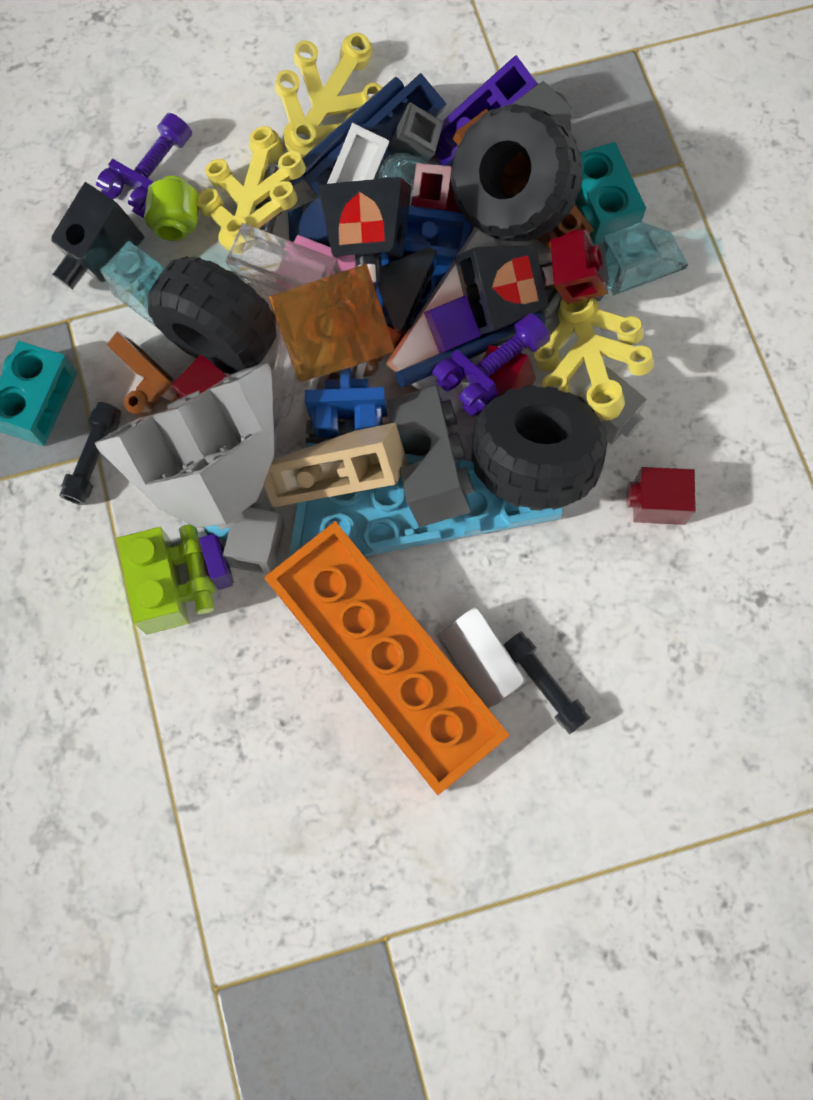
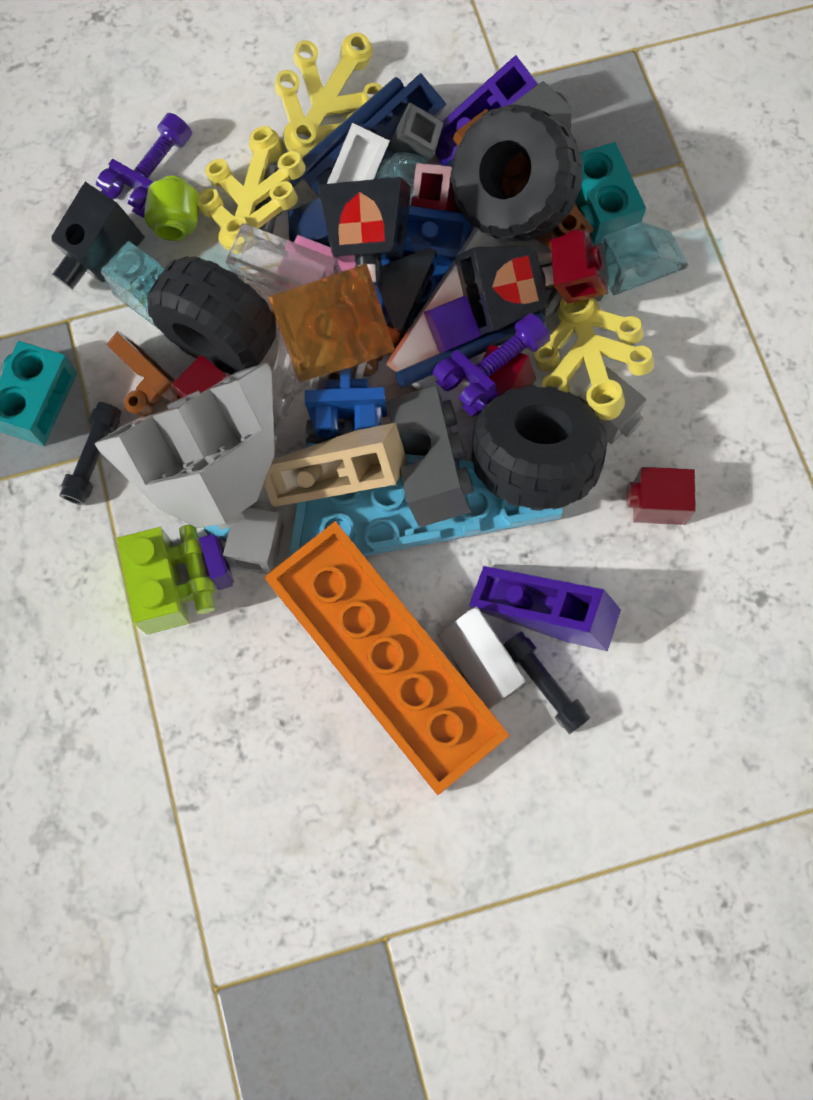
(548, 606): none -> dark purple slope

